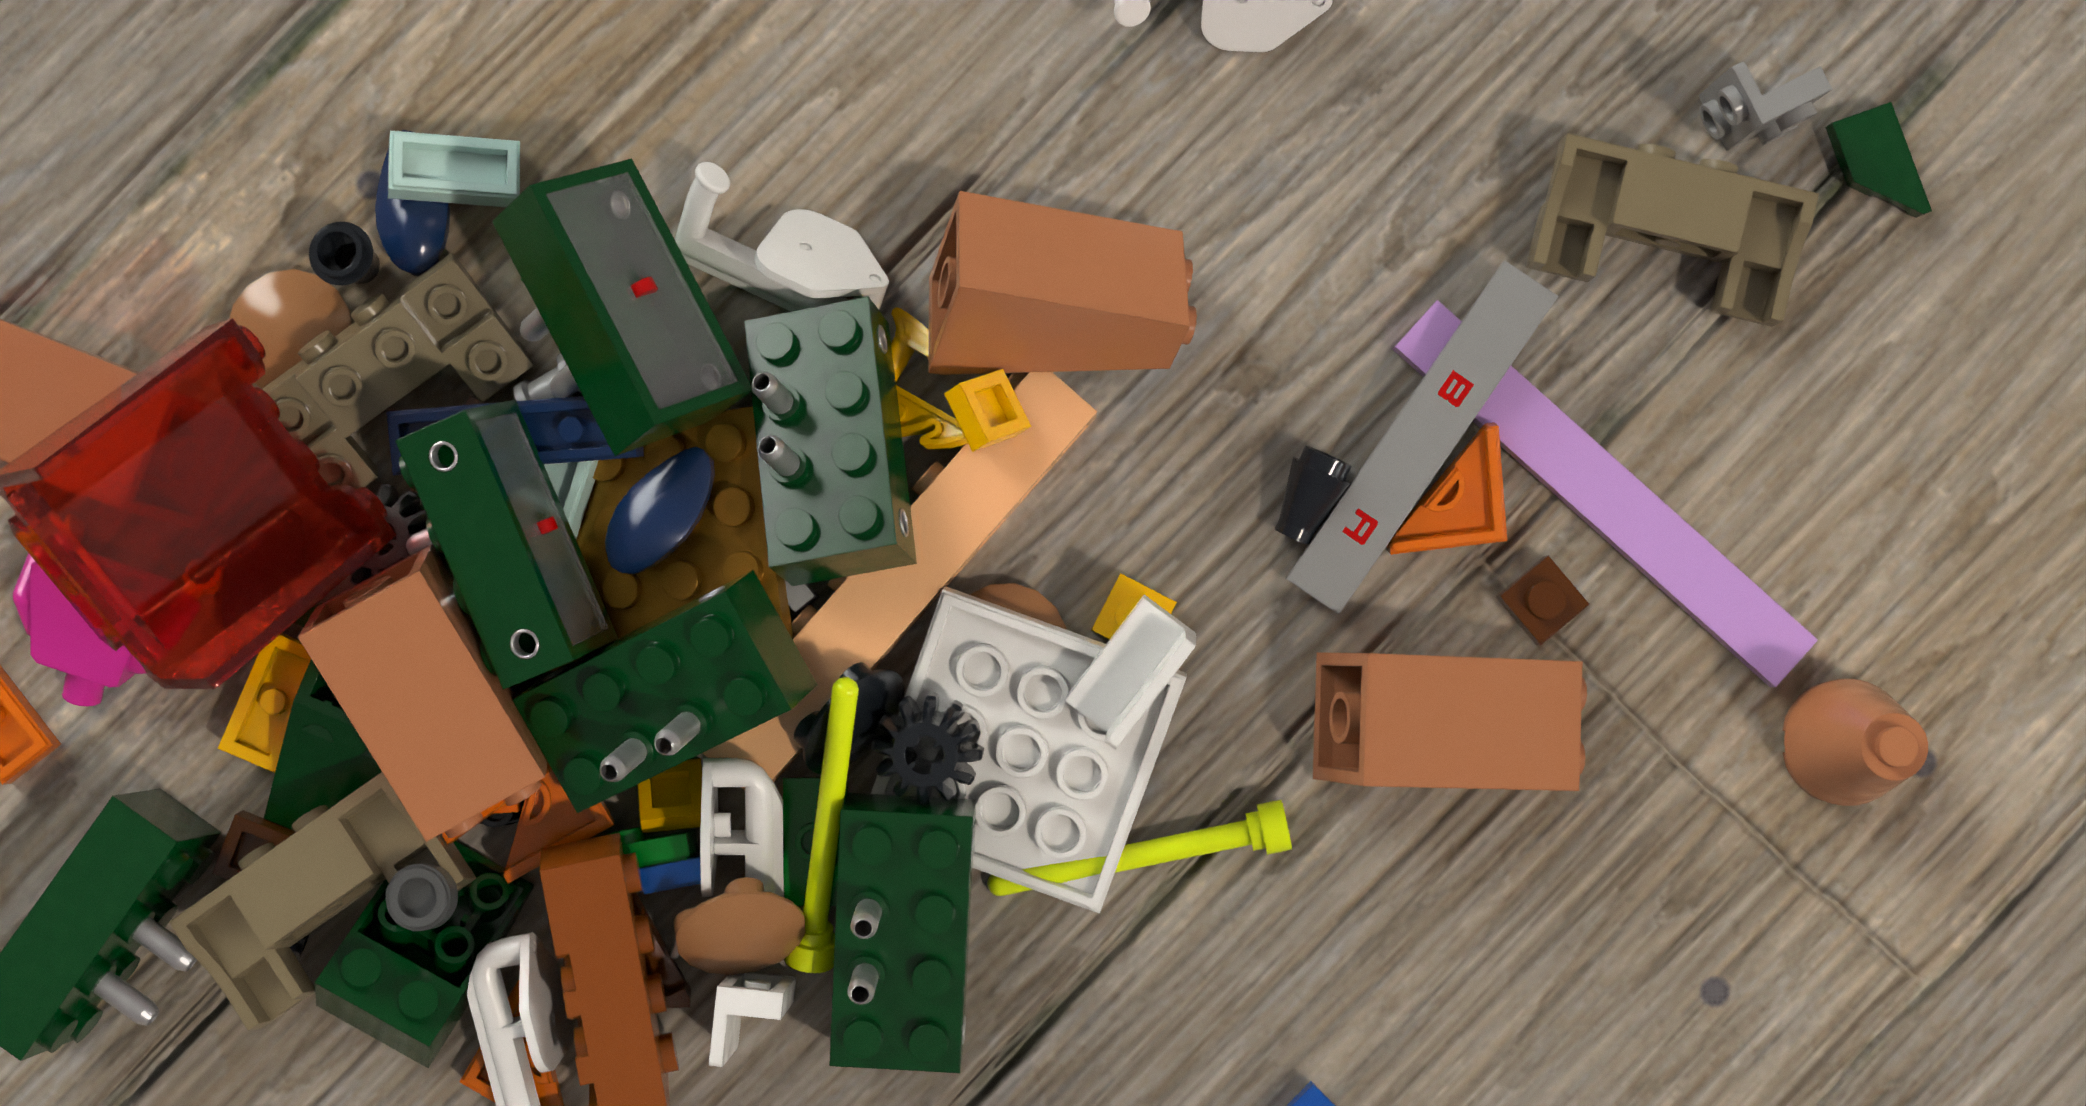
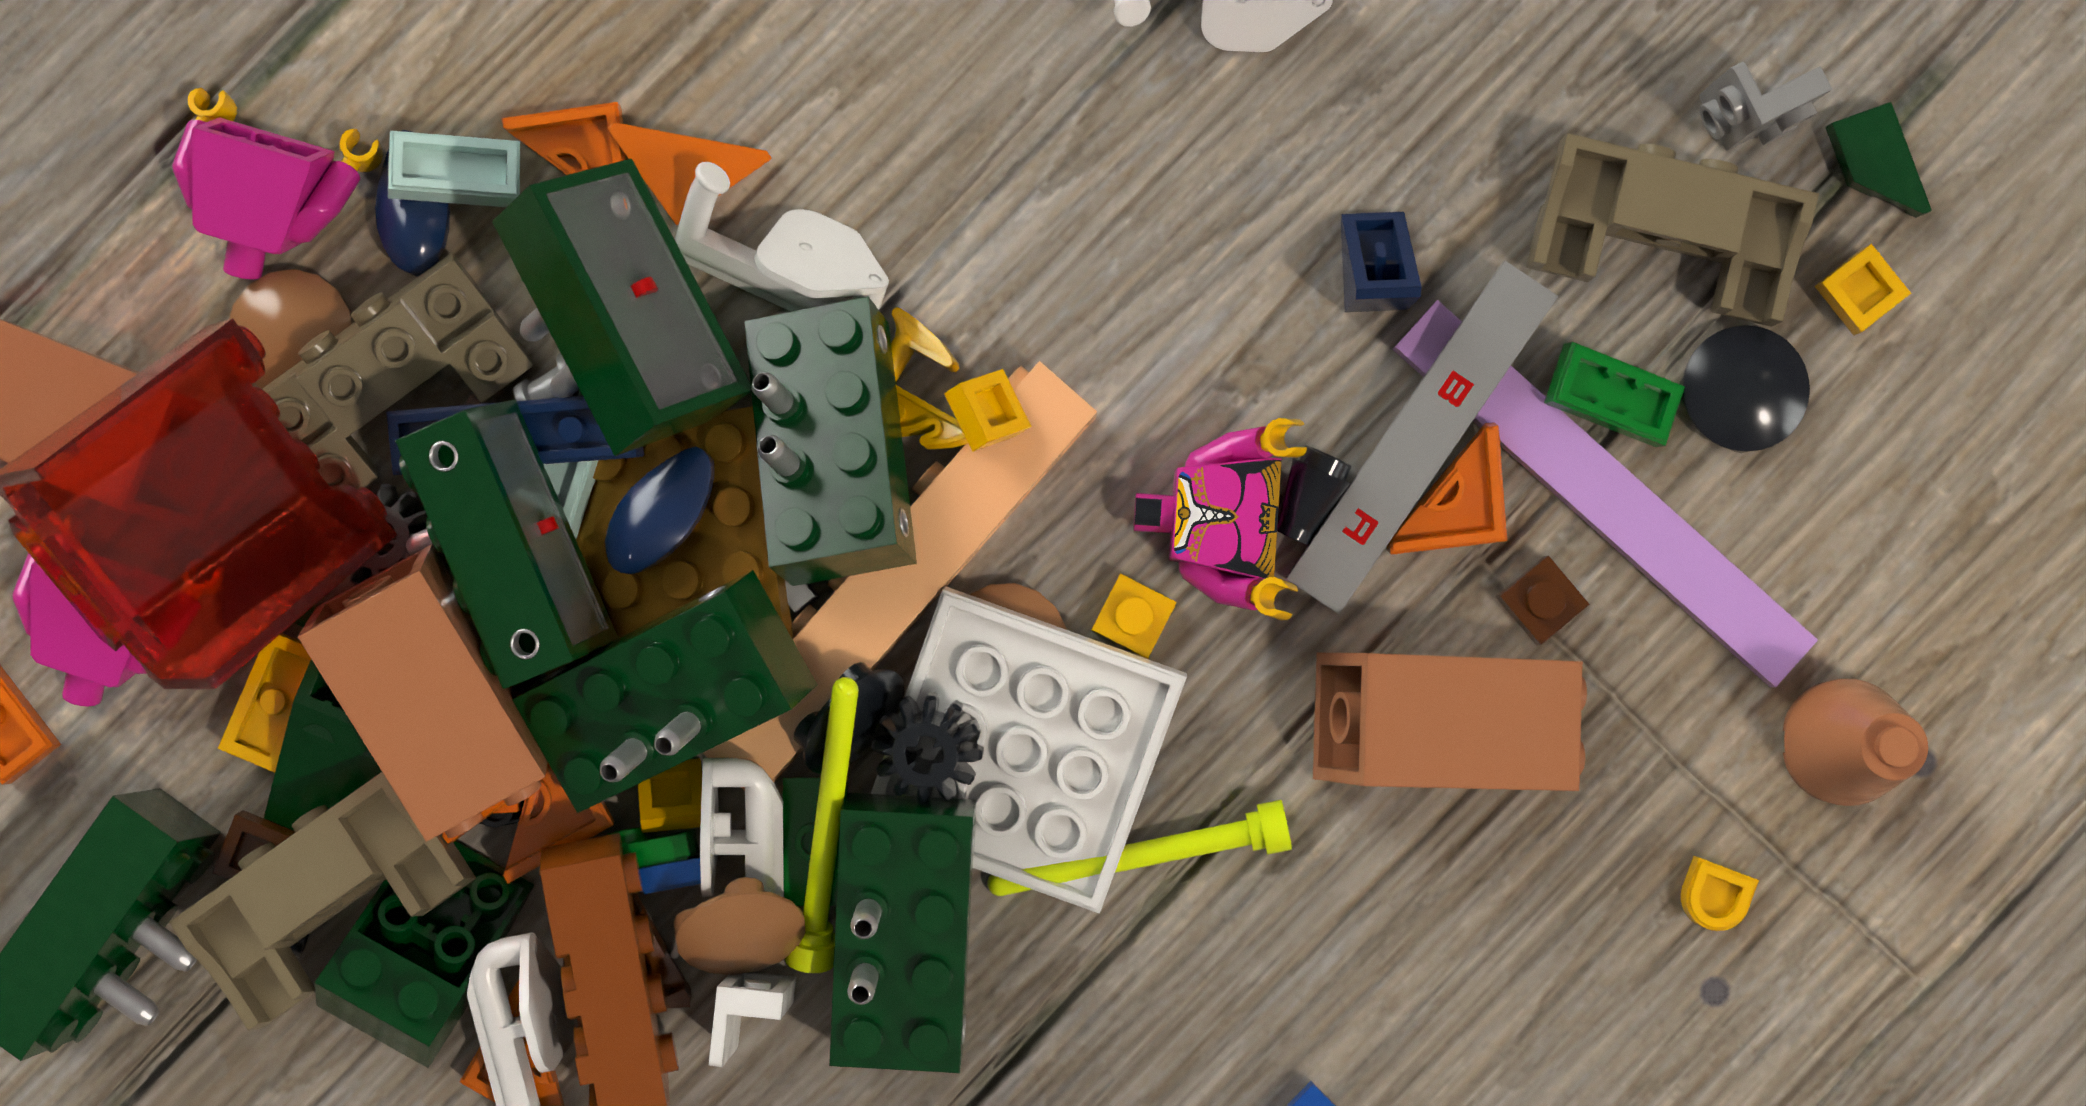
(260, 185): none -> dark pink torso
(333, 249): black cone -> none
(421, 897): dark grey tile -> none
(571, 137): none -> orange tile
(670, 160): none -> orange tile
(1055, 291): nougat slope -> none
(1132, 669): white panel -> none
(1227, 517): none -> torso
(1378, 263): none -> dark blue slope
(1614, 394): none -> green plate
(1716, 895): none -> yellow tile
(1745, 388): none -> black dish
(1862, 289): none -> yellow plate

